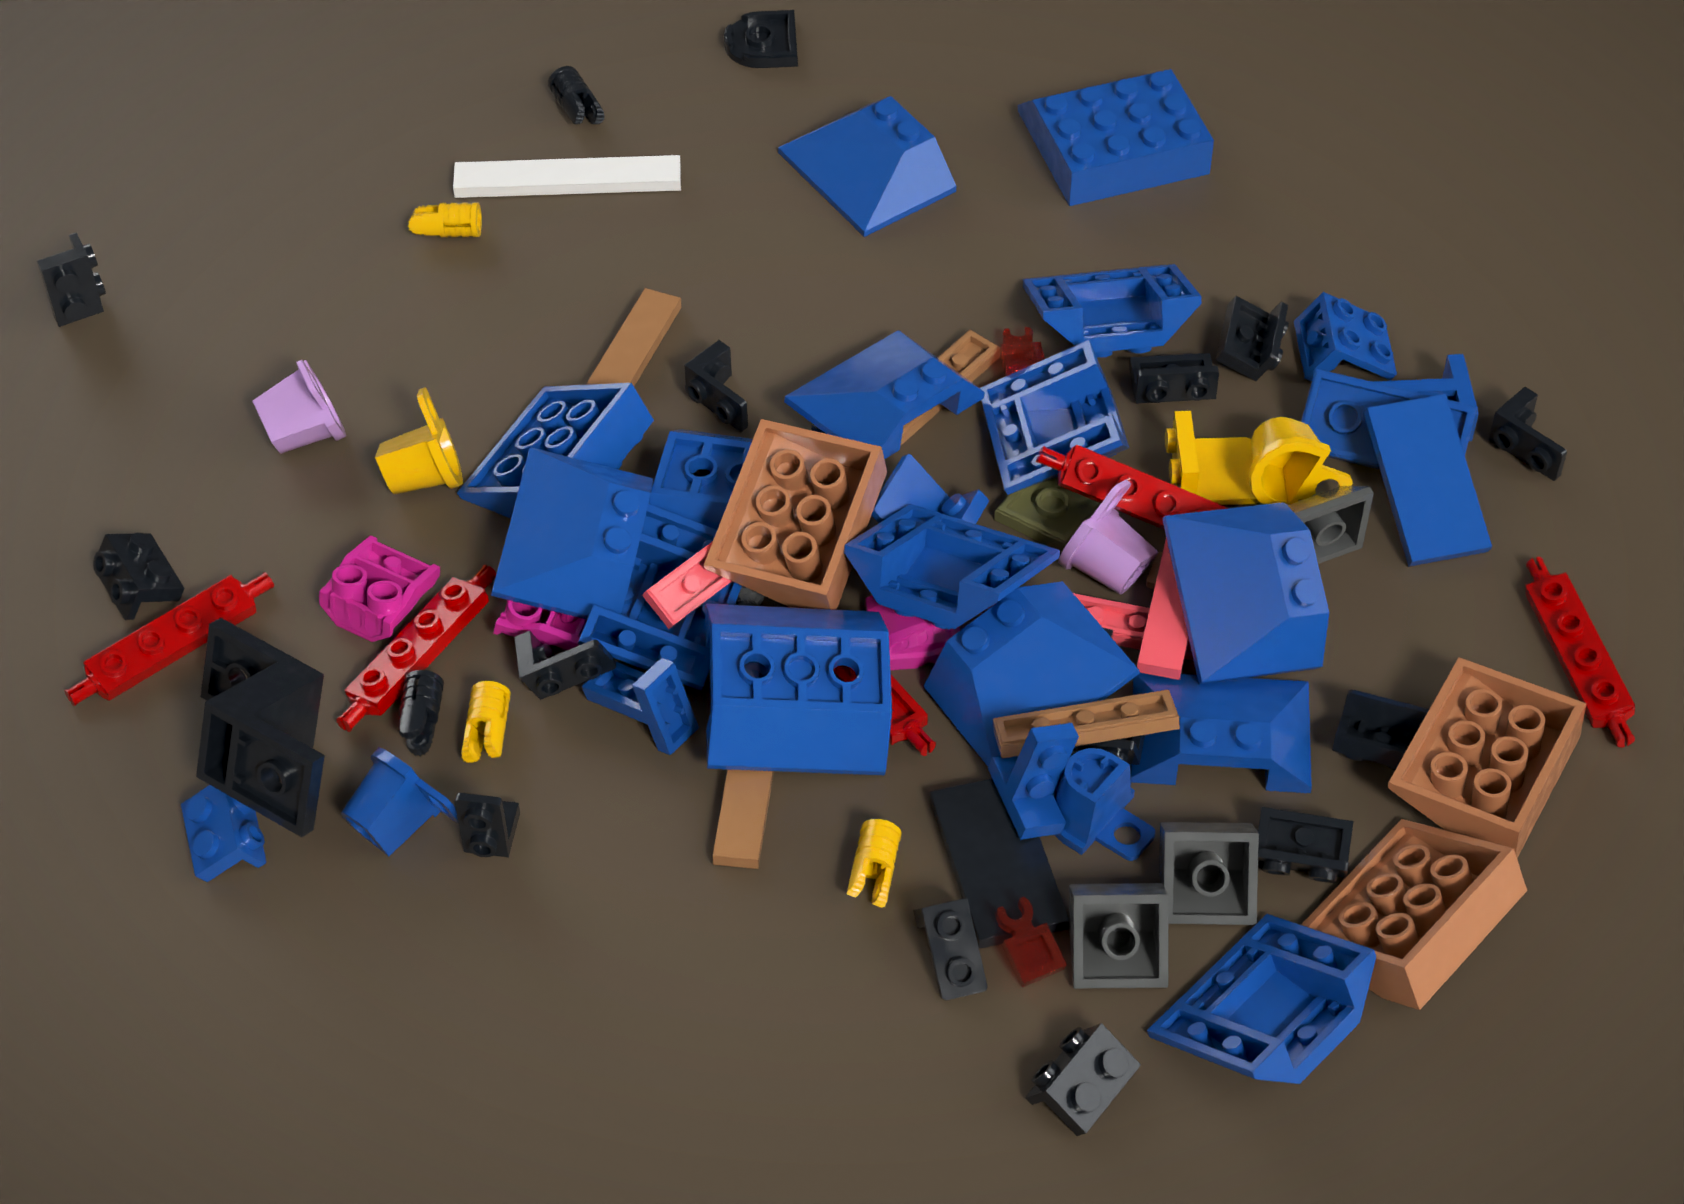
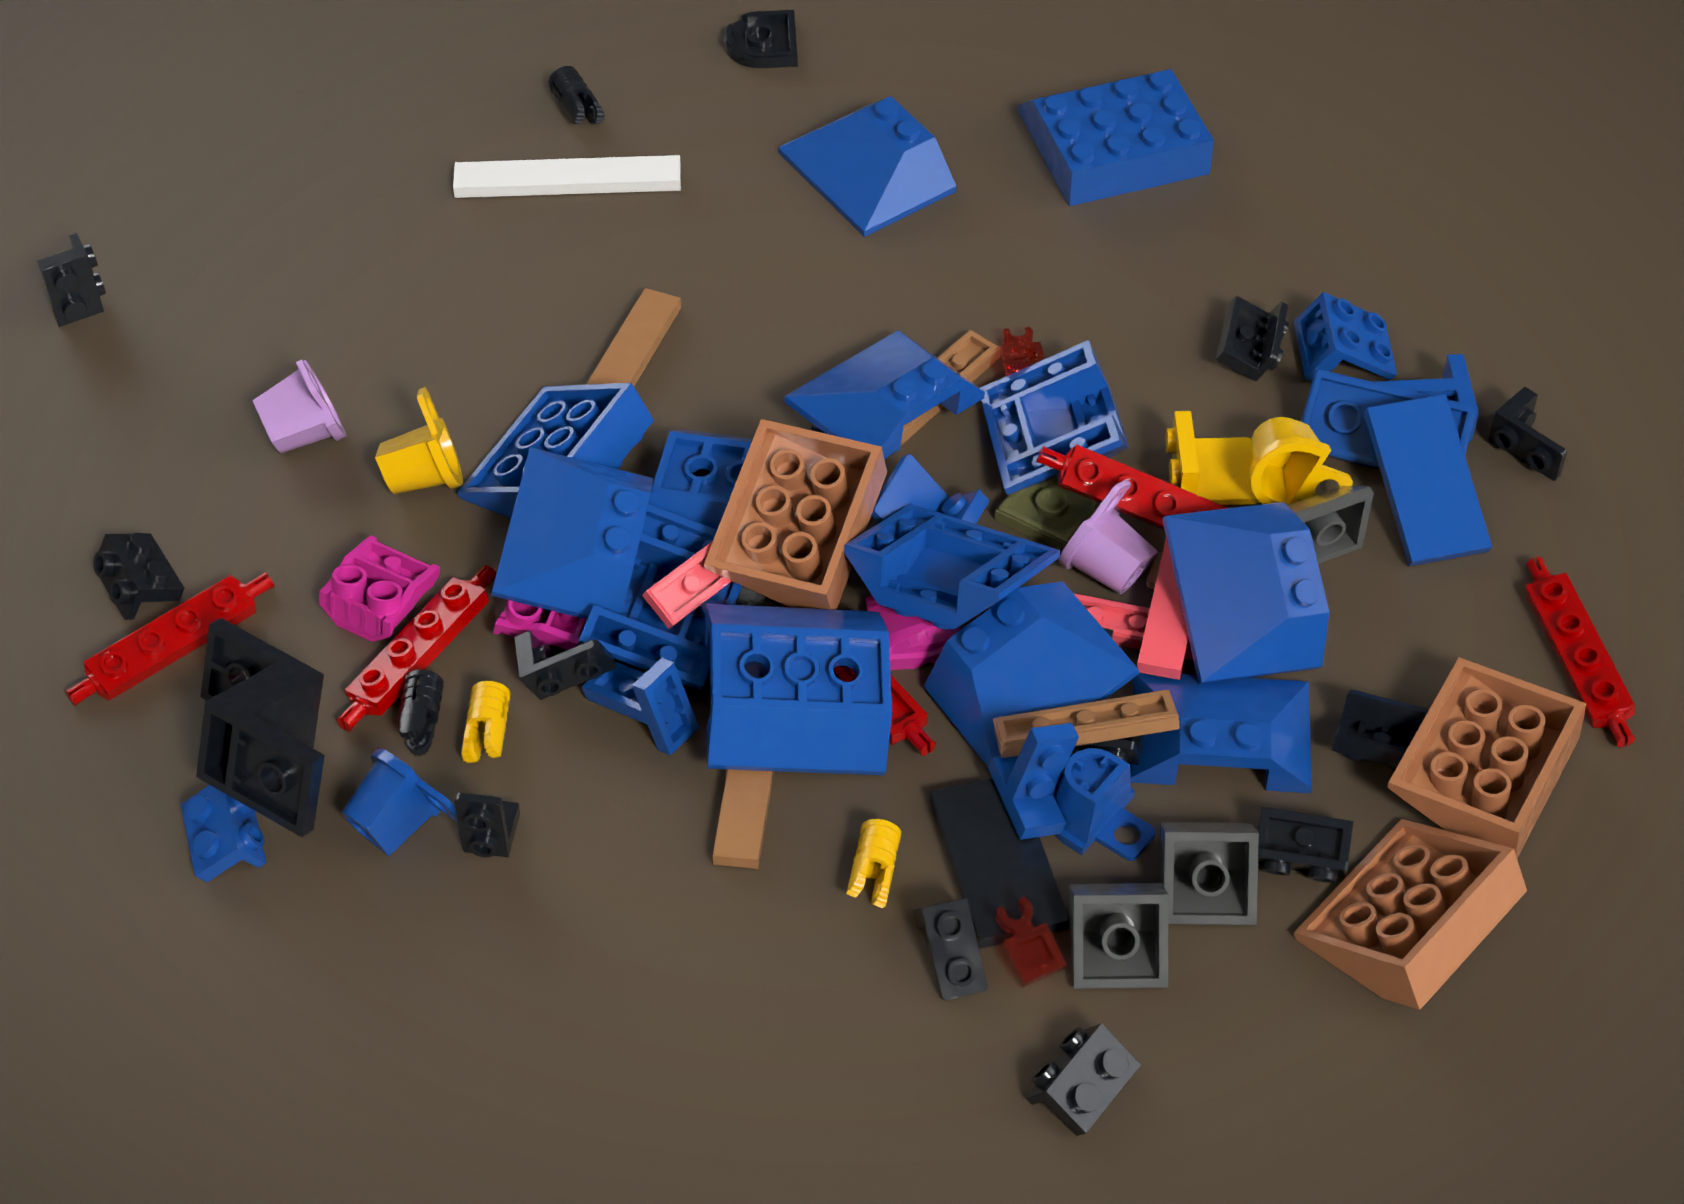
(447, 220): yellow hinge -> none
(705, 385): black bracket -> none
(1116, 307): blue slope -> none
(1174, 378): black bracket -> none
(1272, 1002): blue slope -> none

